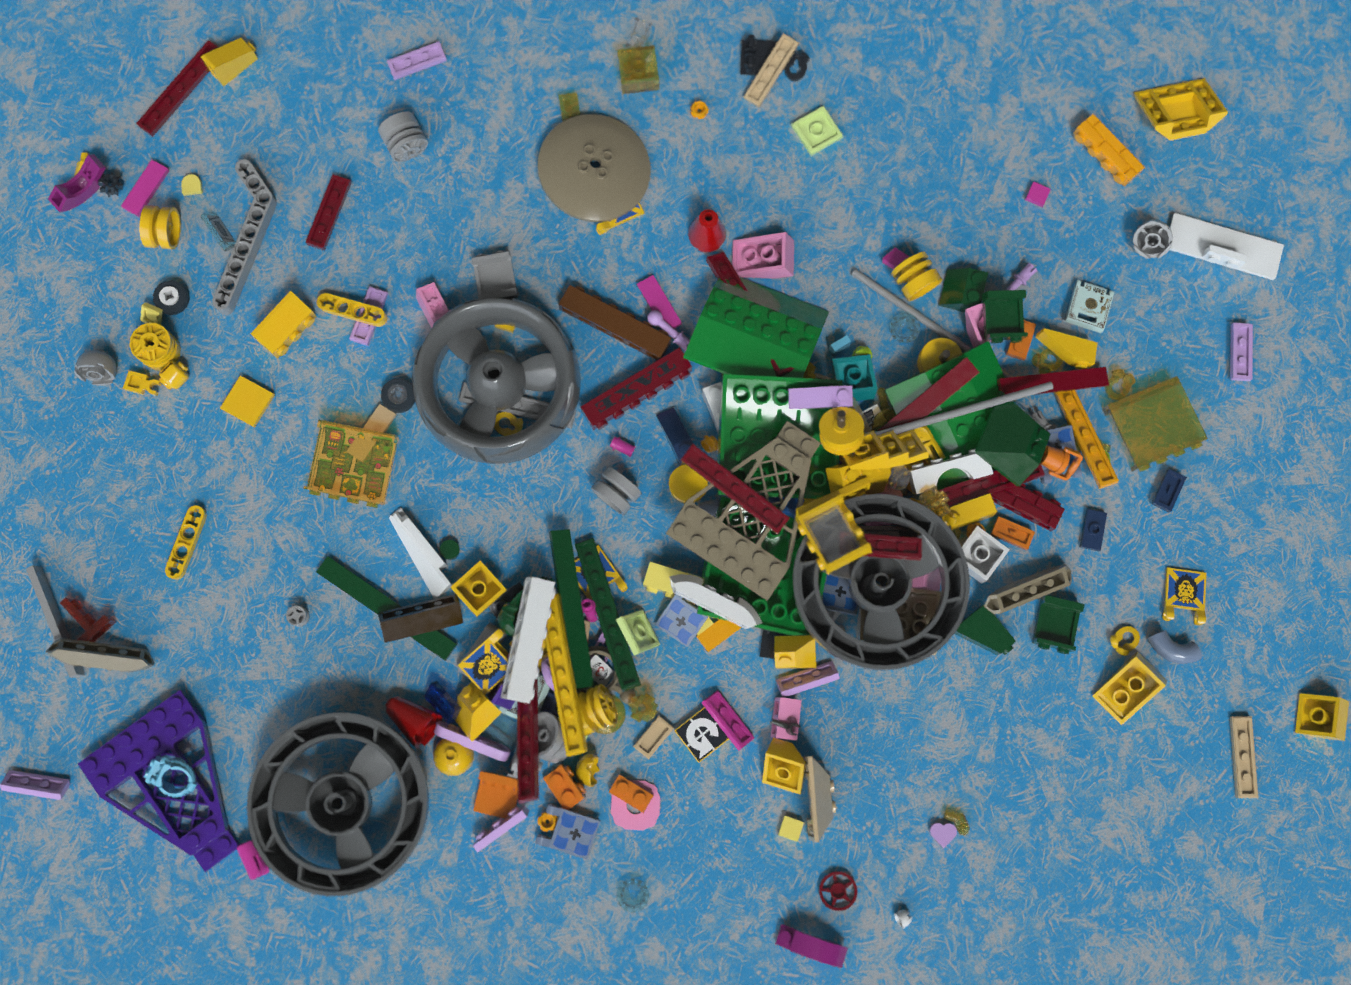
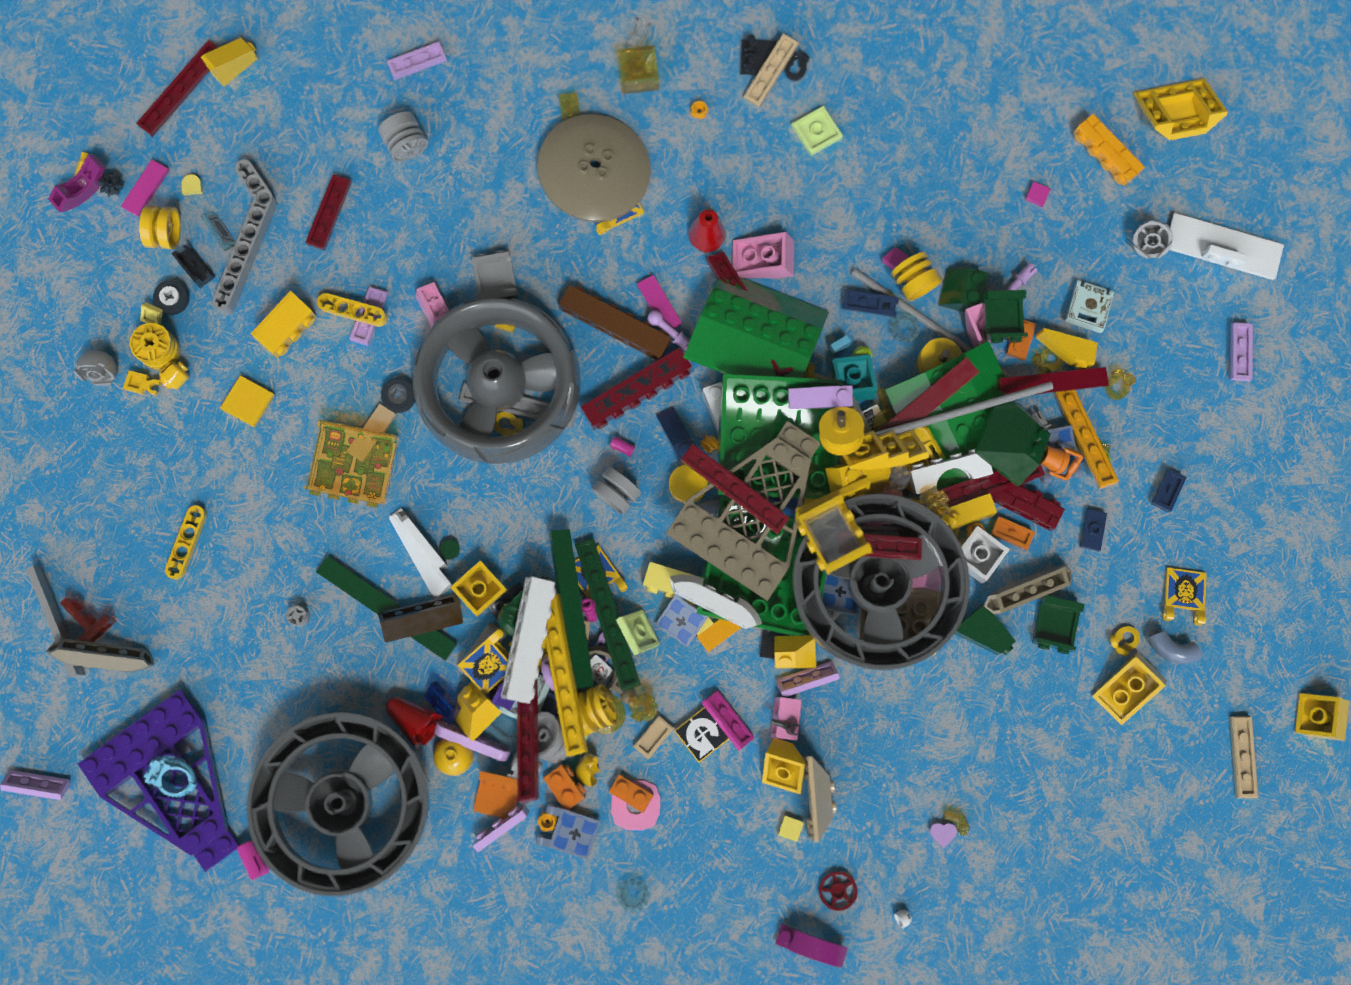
(194, 266): none -> black hinge
(870, 303): none -> dark blue plate
(1157, 423): clear yellow panel -> none

